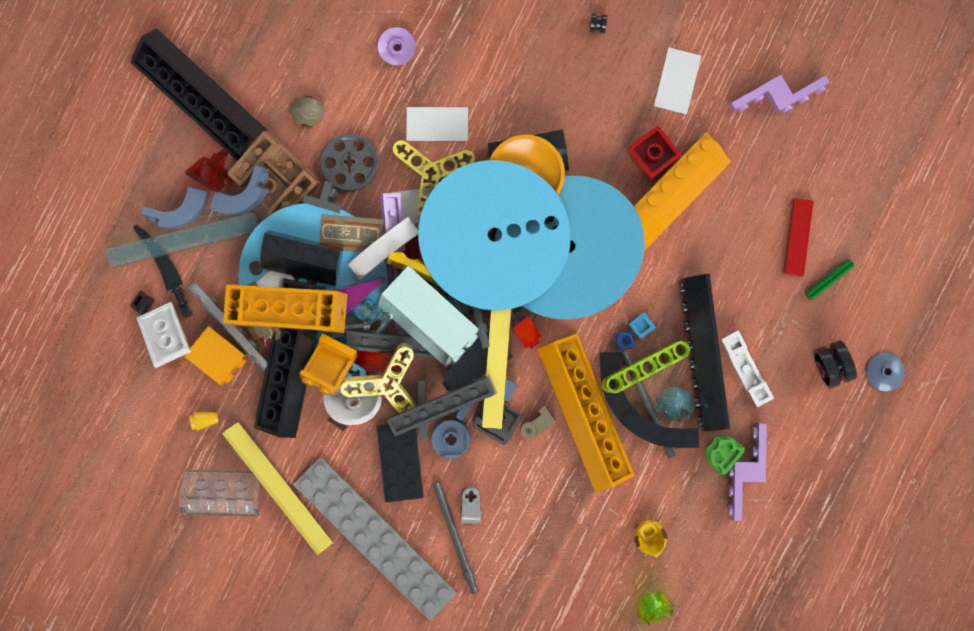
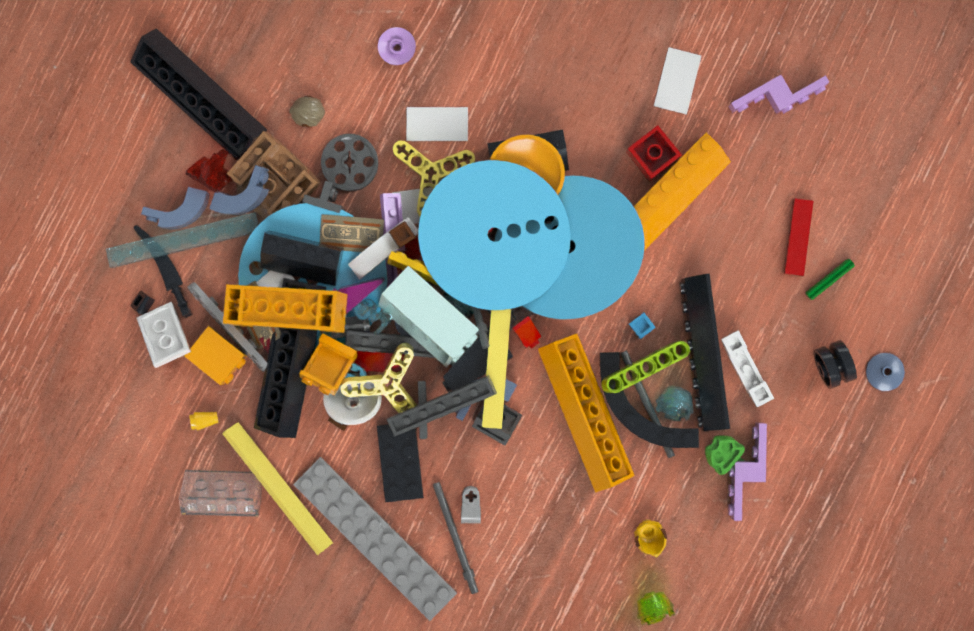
(402, 234): none -> reddish brown tile
(442, 432): sand blue plate -> none
(535, 427): dark tan leg -> none
(598, 23): black wheel -> none
(629, 340): blue plate -> none

